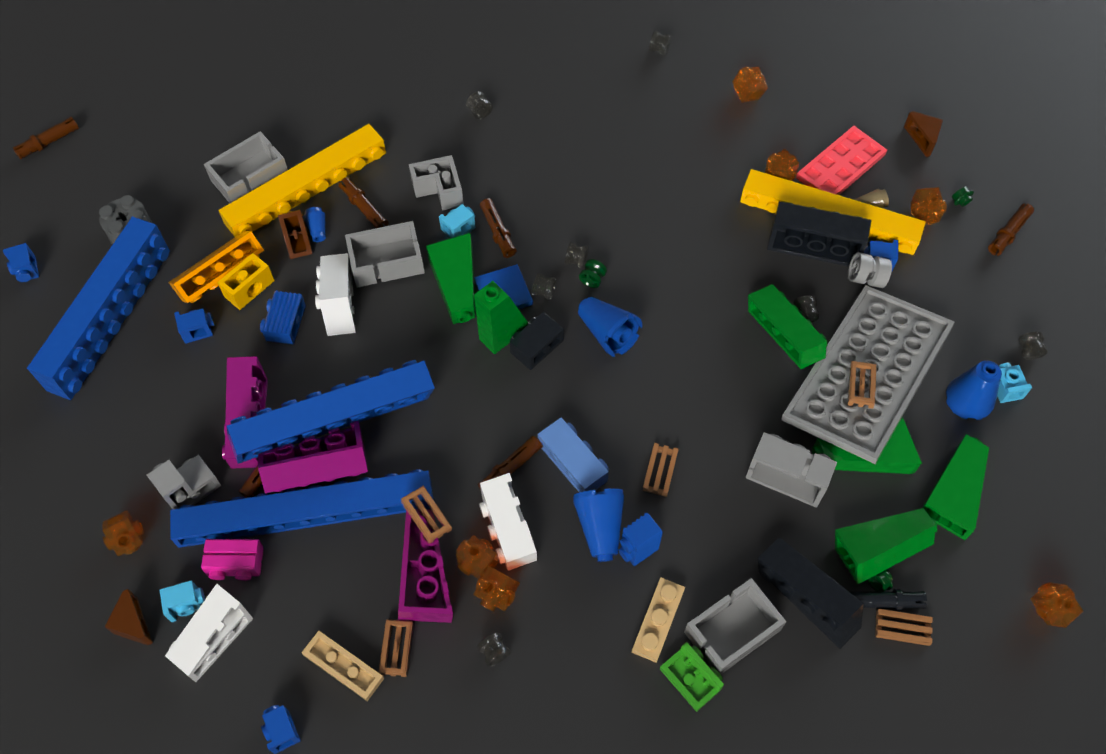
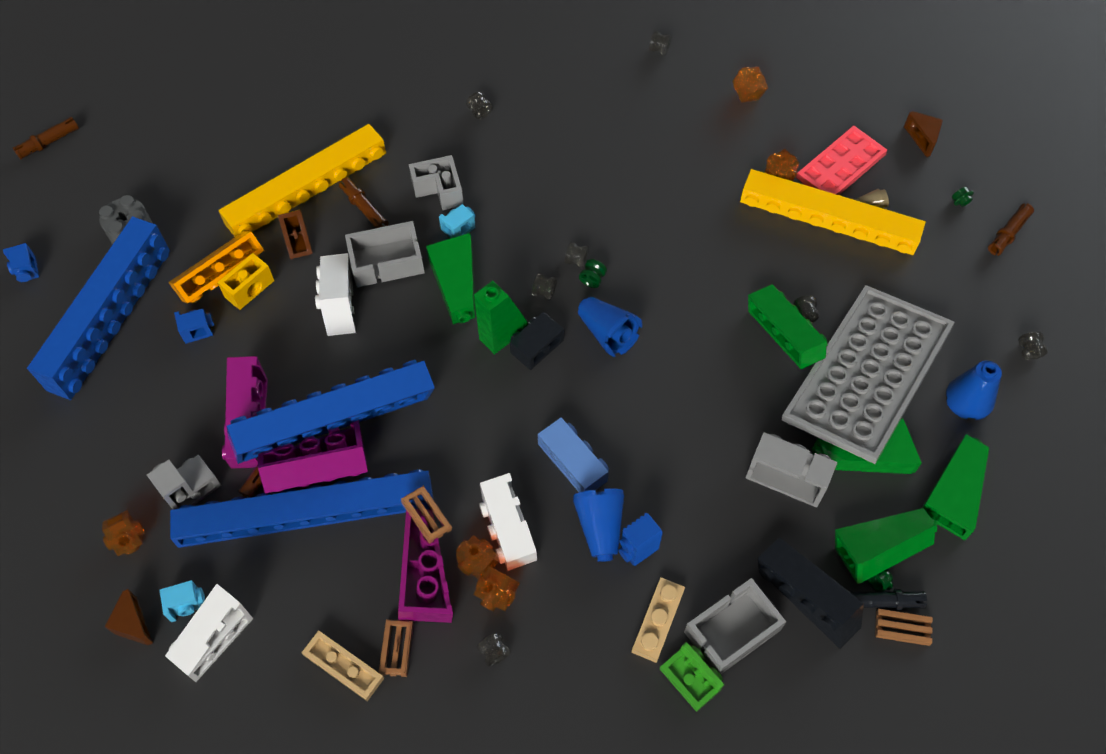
(232, 558): dark pink brick -> none
(245, 167): light grey piece -> none
(279, 728): blue brick -> none
(283, 317): blue brick -> none
(315, 223): blue cone -> none
(506, 246): reddish brown pin -> none
(511, 282): blue tile -> none
(516, 459): reddish brown pin -> none
(665, 451): medium nougat tile -> none
(818, 233): black brick -> none
(860, 399): medium nougat tile -> none
(872, 270): light grey wheel -> none
(883, 250): blue brick -> none
(928, 205): clear orange brick -> none
(1012, 384): medium azure brick -> none
(1056, 604): clear orange brick -> none

